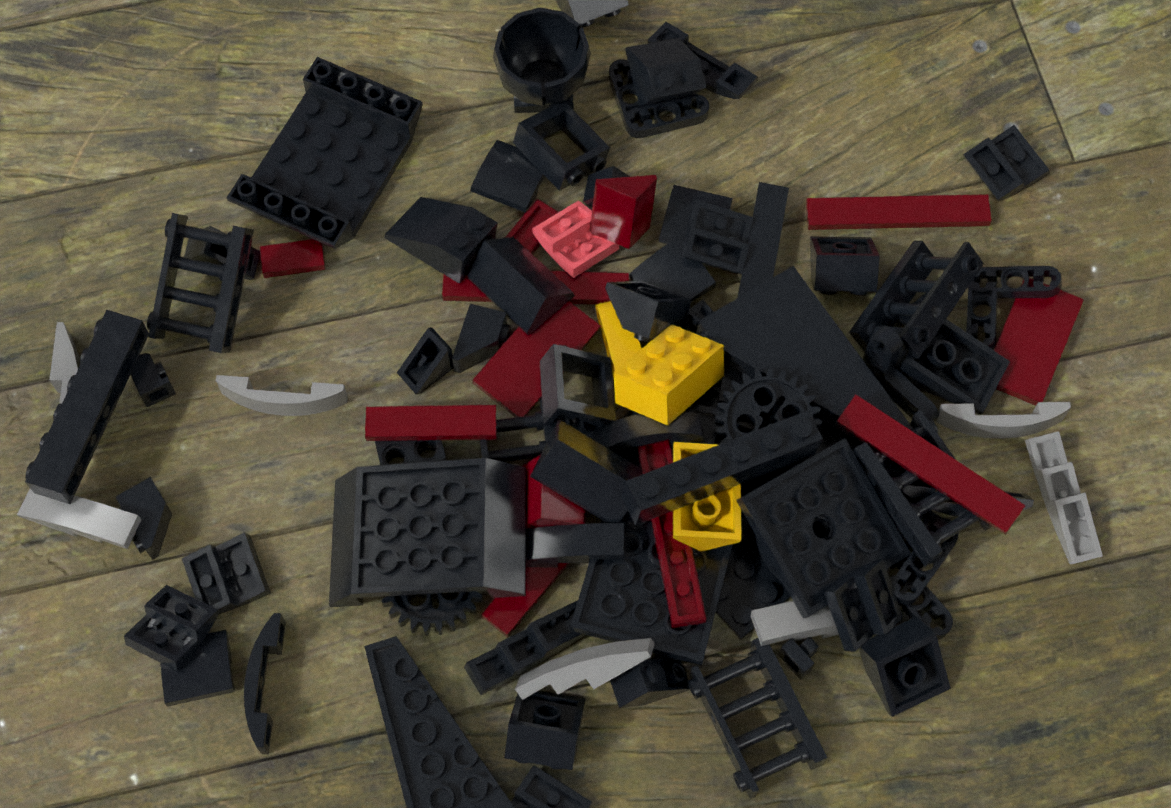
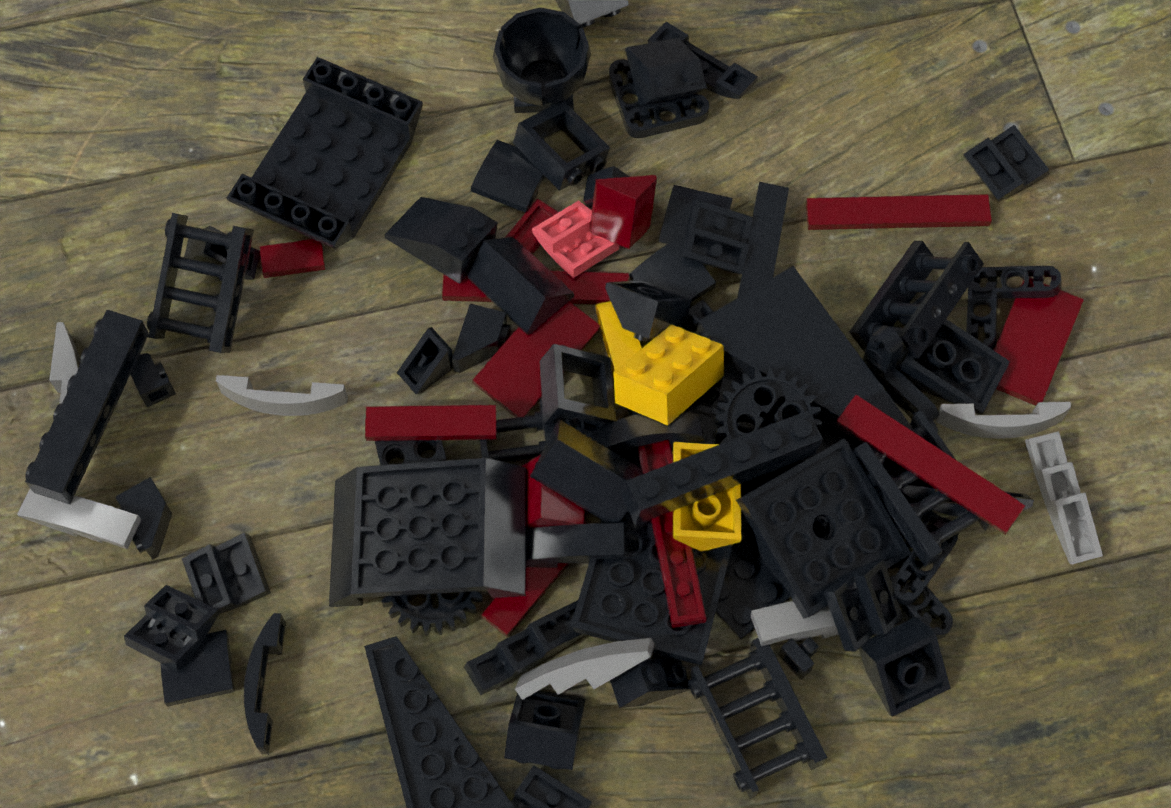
(844, 264): black slope -> none

